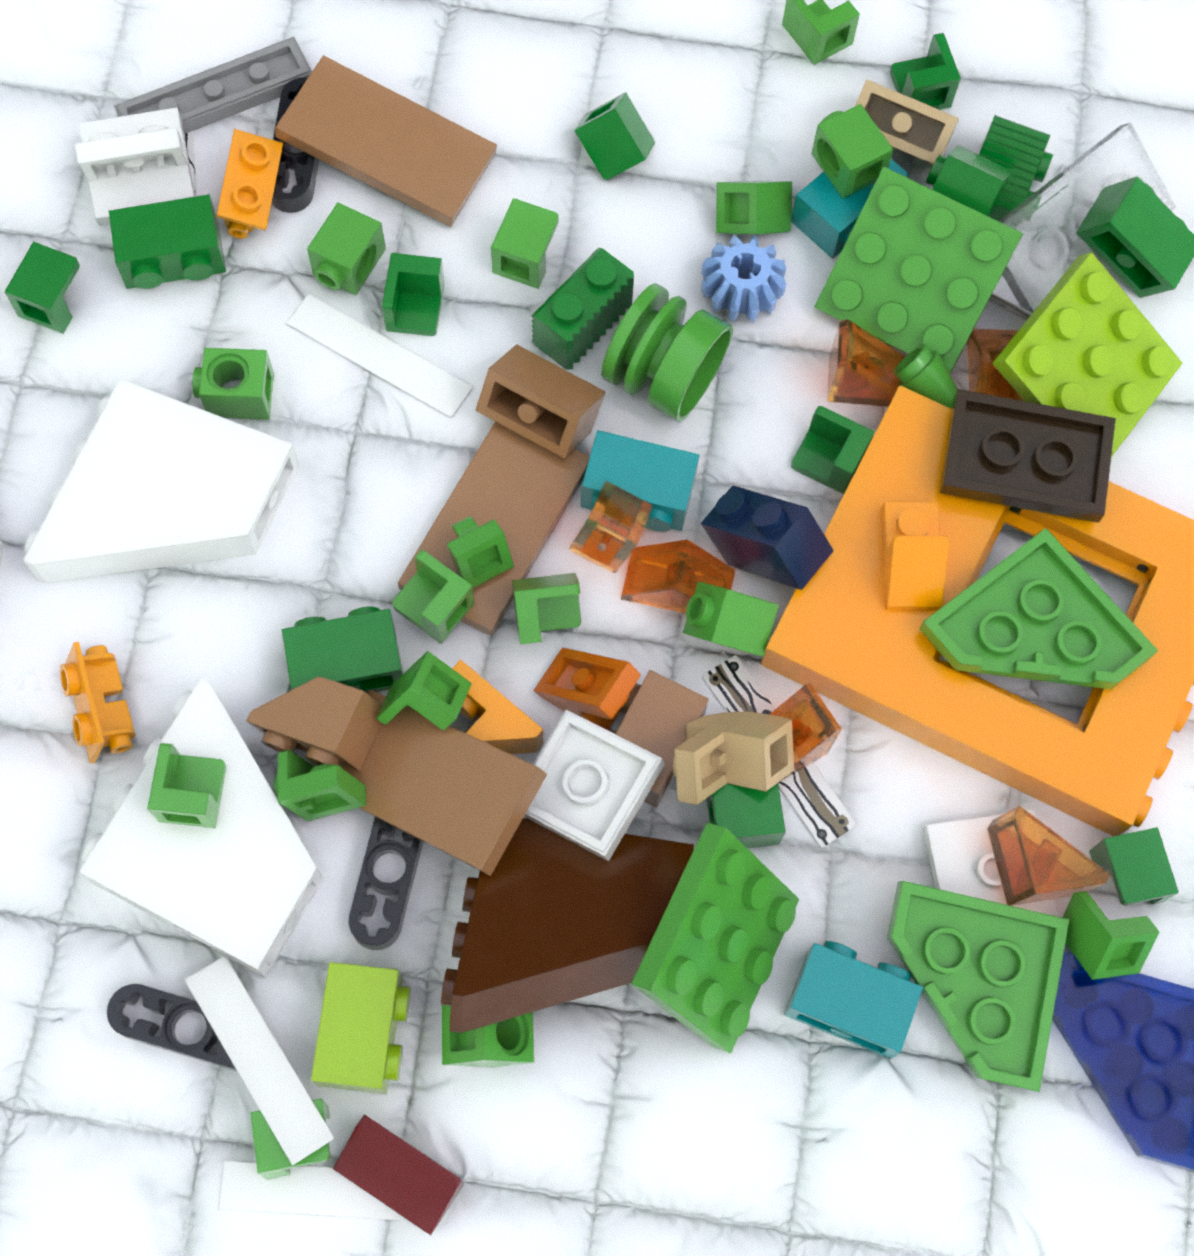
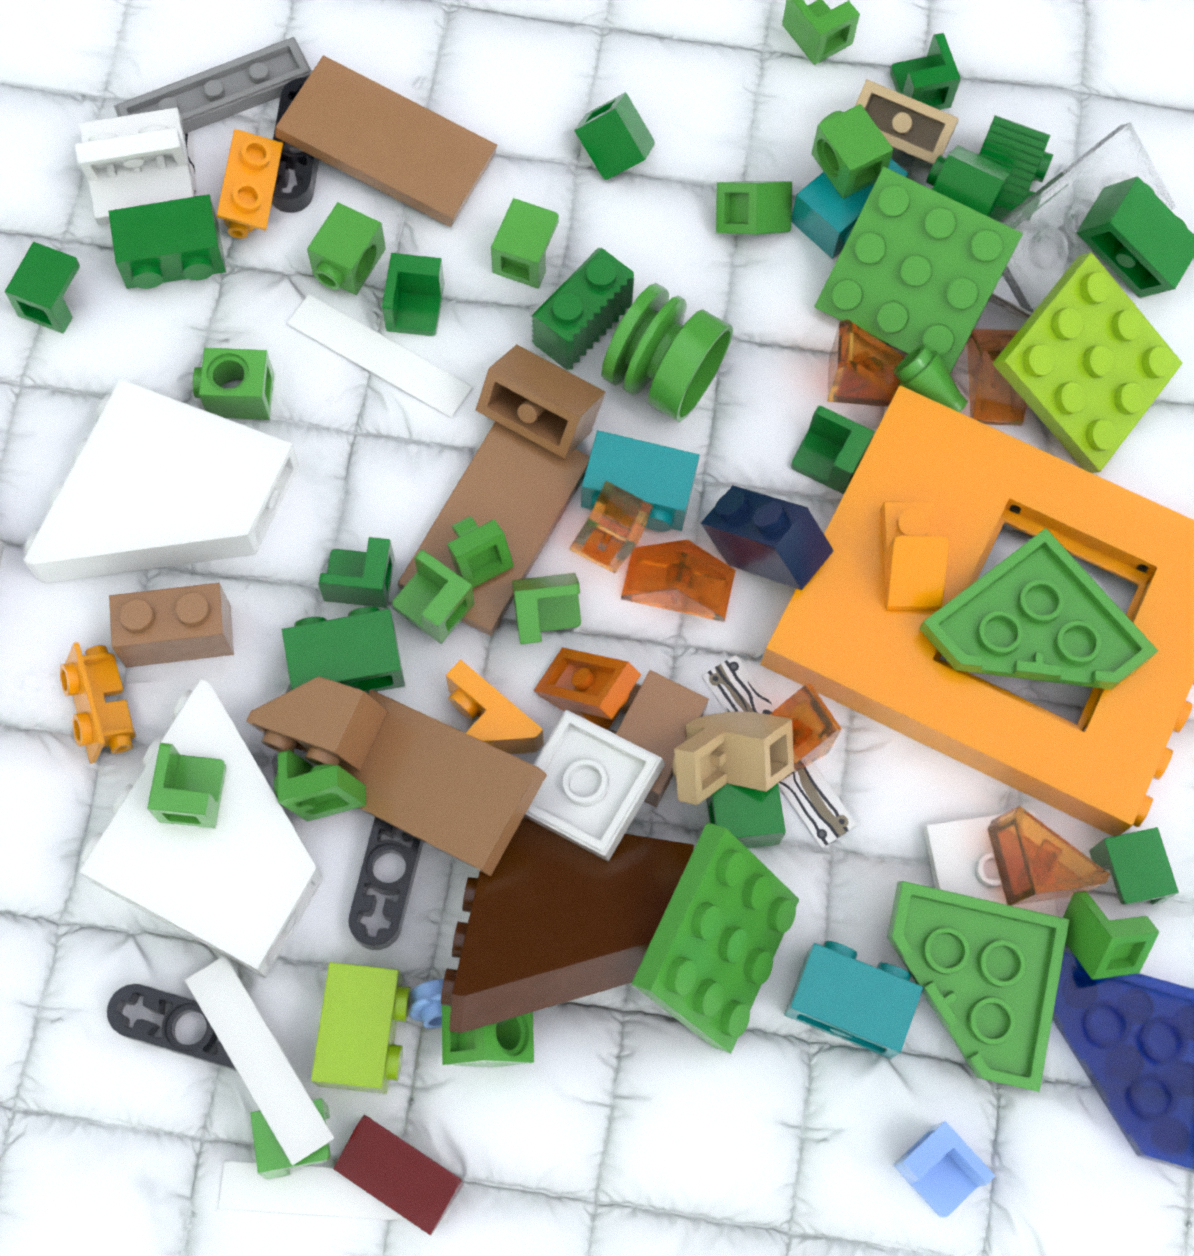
(171, 625): none -> medium nougat brick
(359, 575): none -> green panel
(427, 1003): none -> light blue plate
(429, 689): bright green panel -> none
(730, 618): bright green brick -> none
(760, 284): light blue gear -> none
(943, 1169): none -> light blue panel
(1028, 456): dark brown plate -> none

